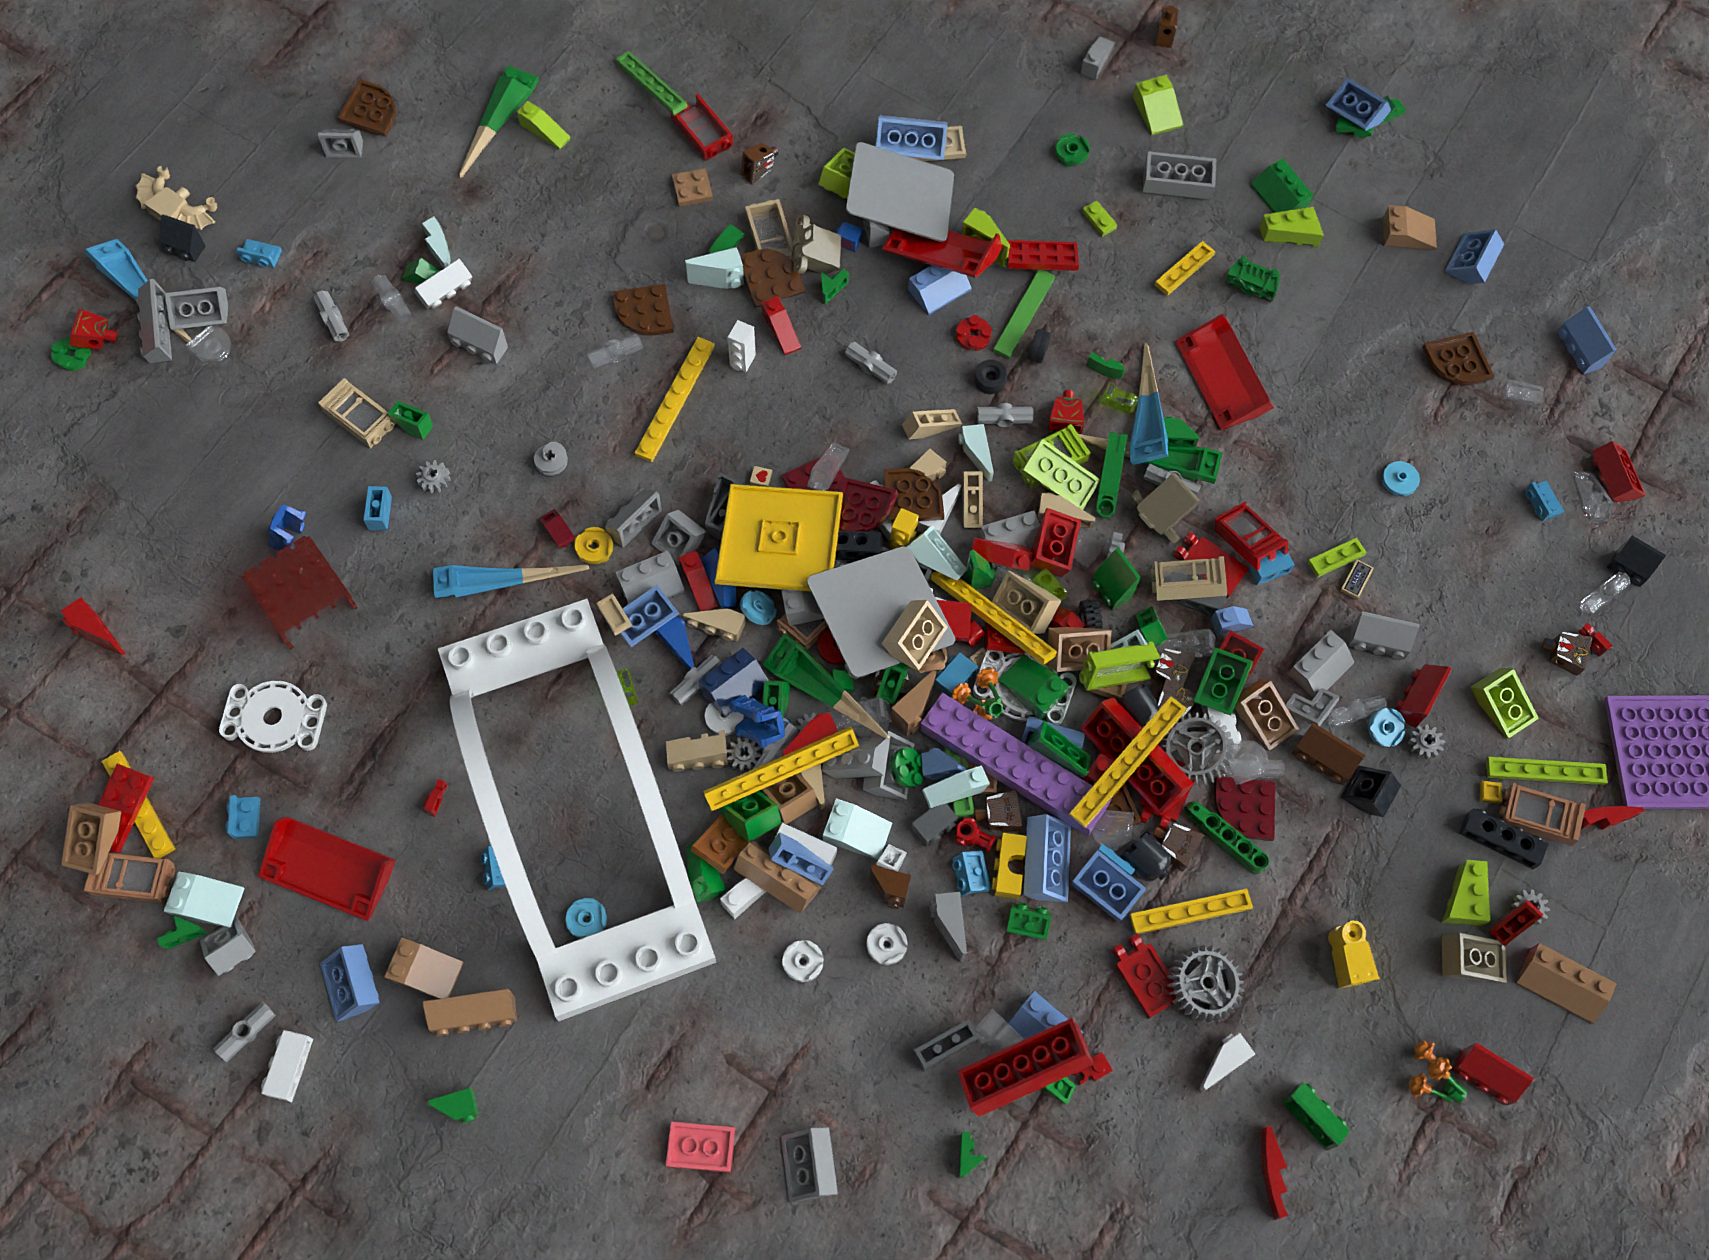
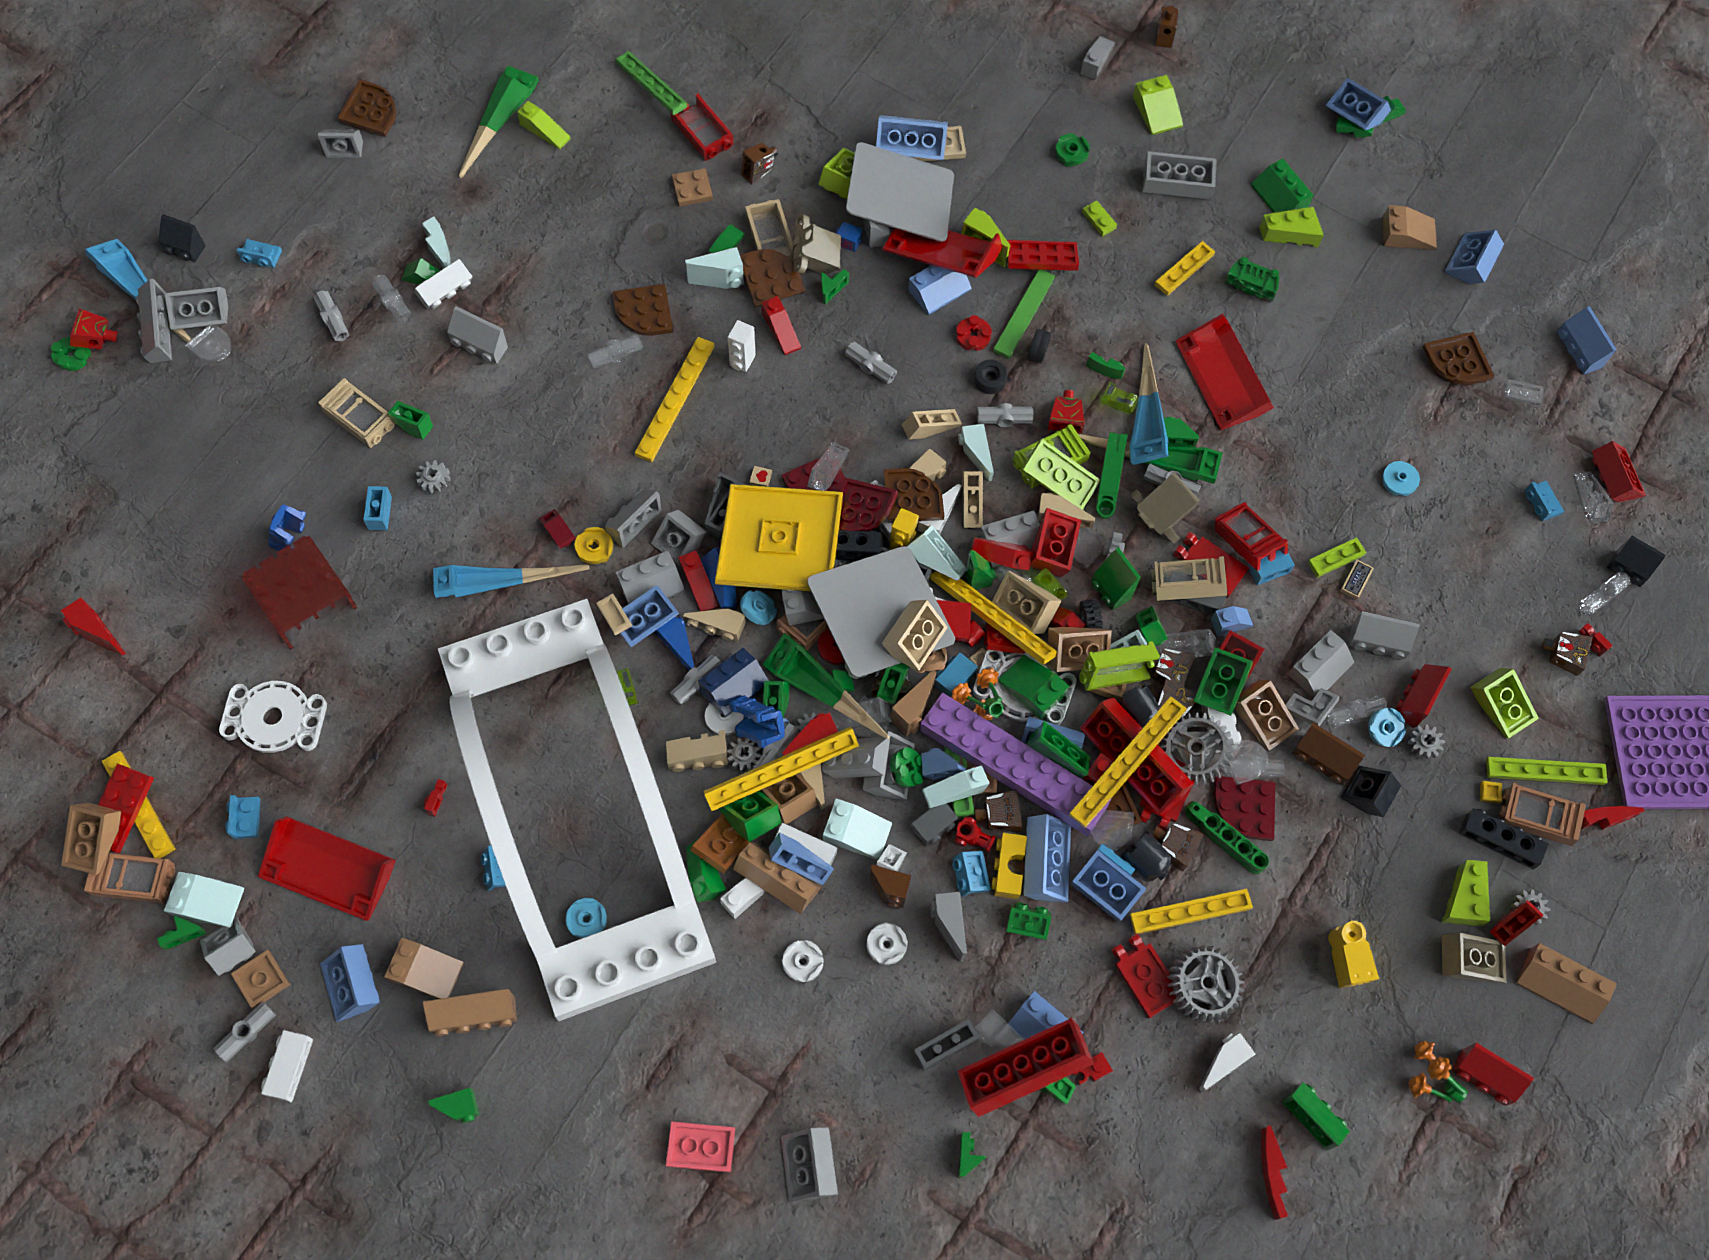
(167, 202): tan torso -> none
(260, 979): none -> medium nougat plate
(558, 457): light grey piece -> none

